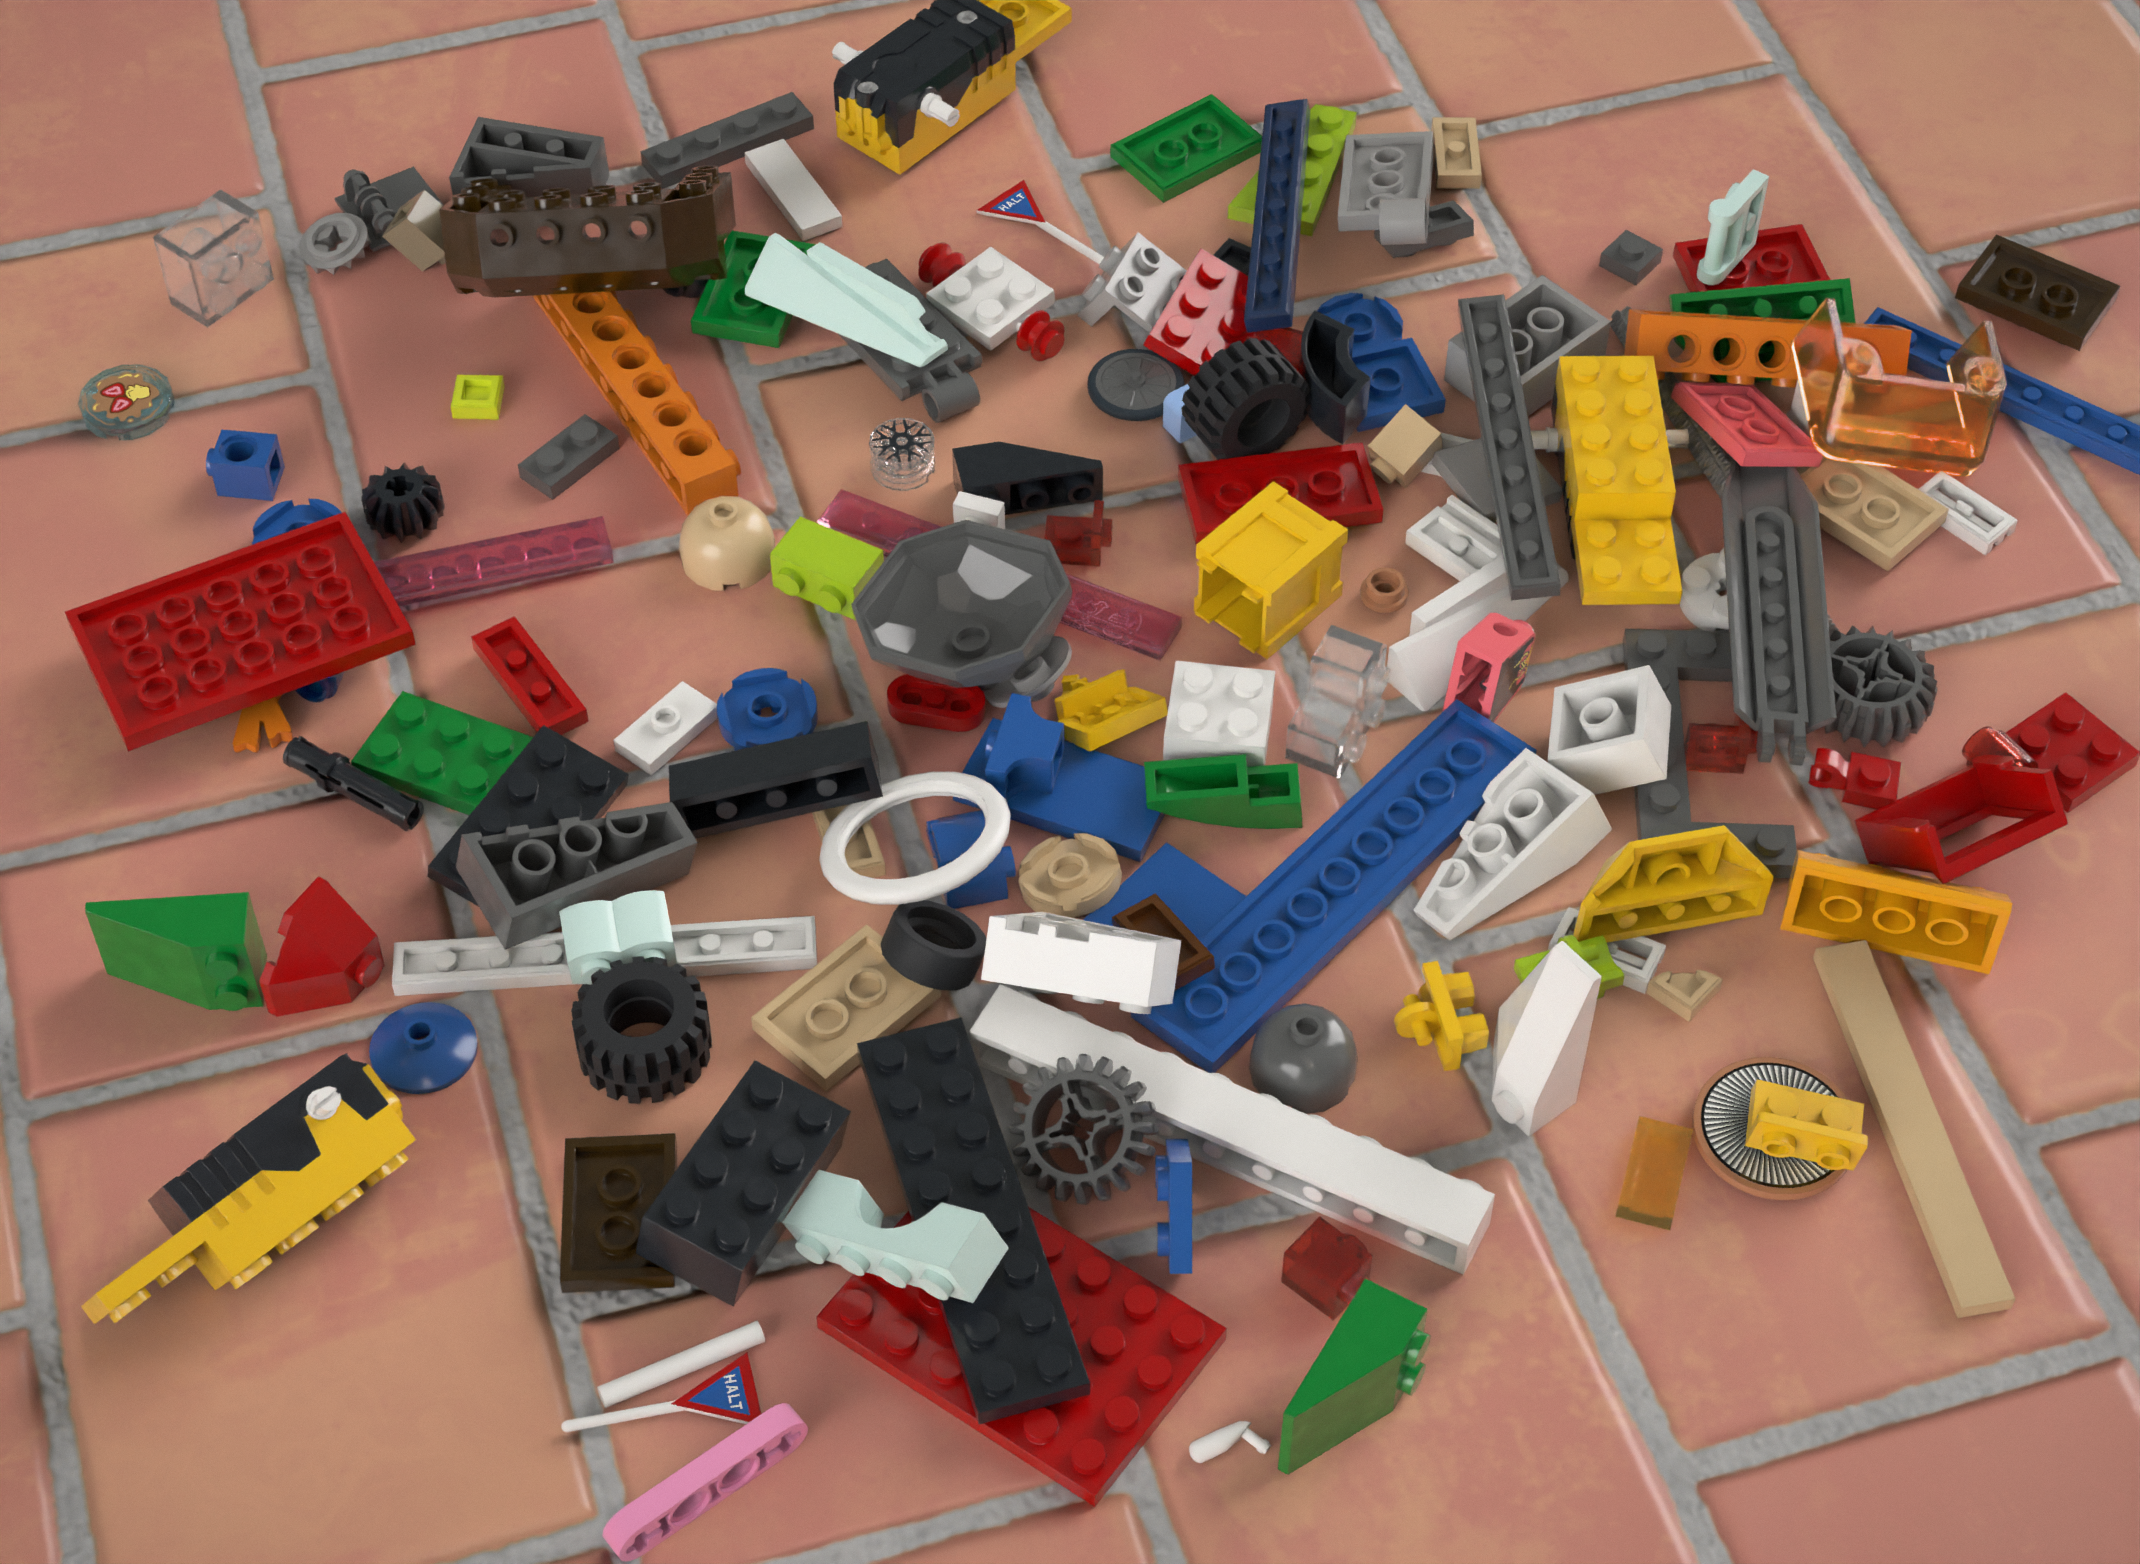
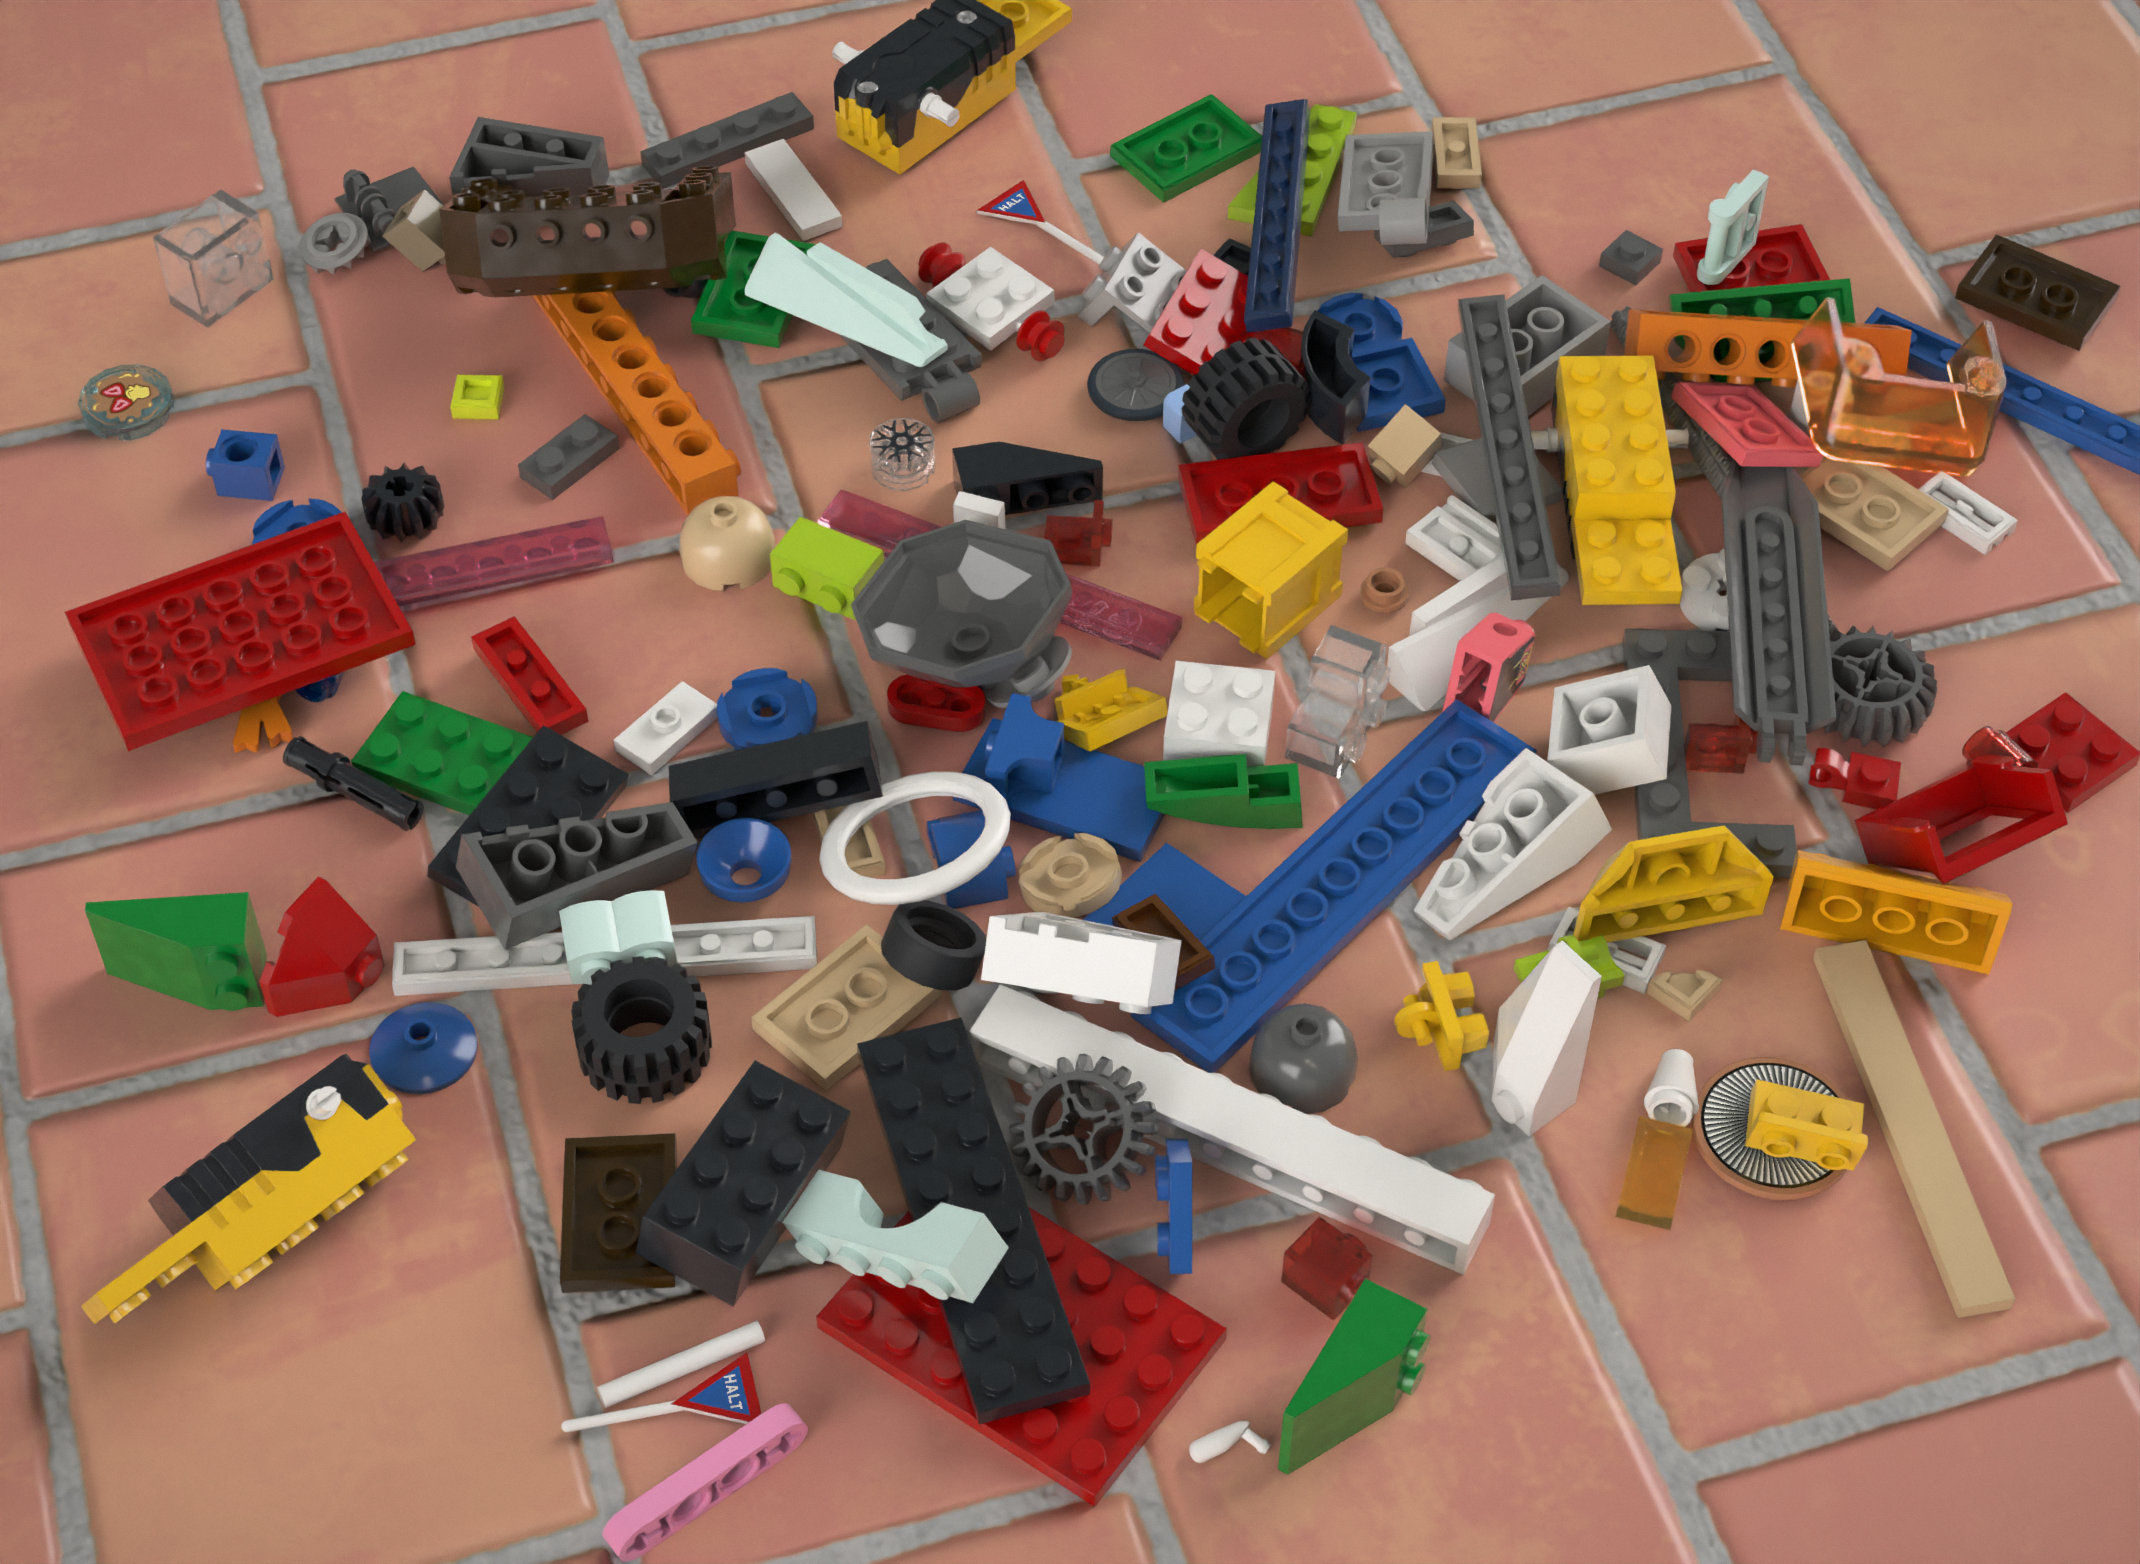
(744, 845): none -> blue piece
(1673, 1089): none -> white cone

